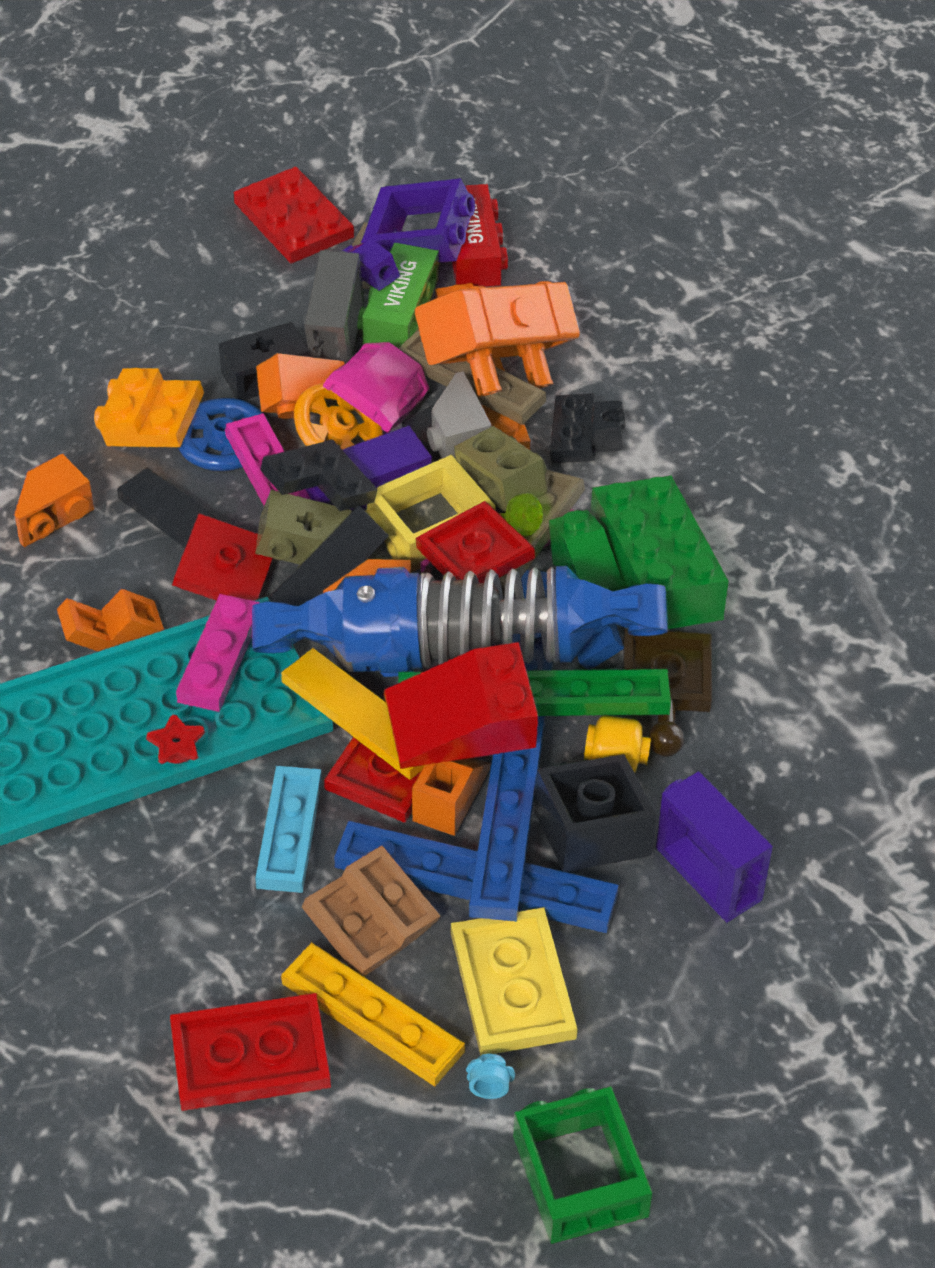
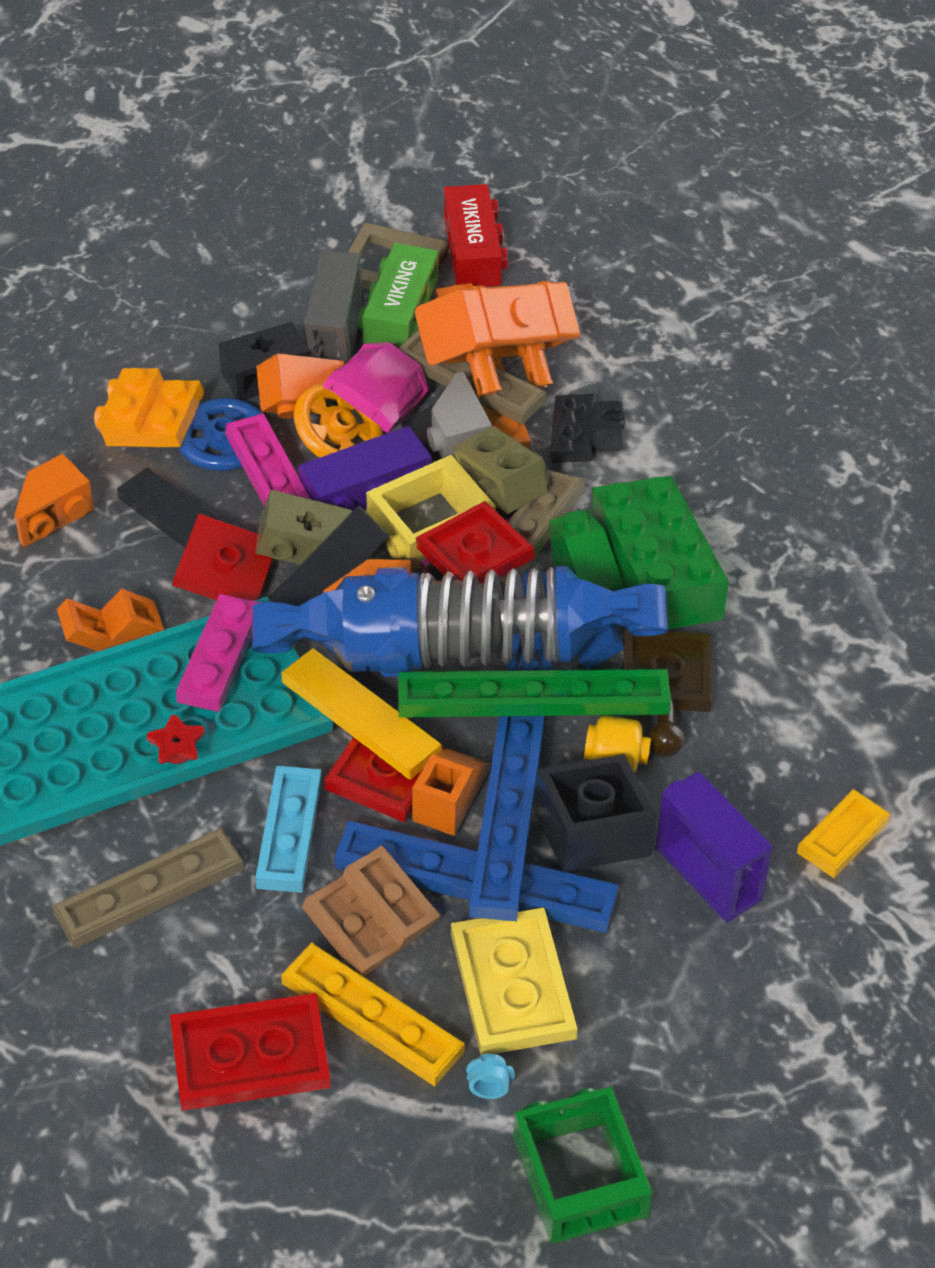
(147, 888): none -> dark tan tile
(293, 214): red plate -> none
(320, 466): black plate -> none
(376, 264): dark purple piece -> none
(399, 201): dark purple window -> none
(464, 708): red slope -> none
(524, 513): clear neon green plate -> none
(843, 833): none -> yellow tile

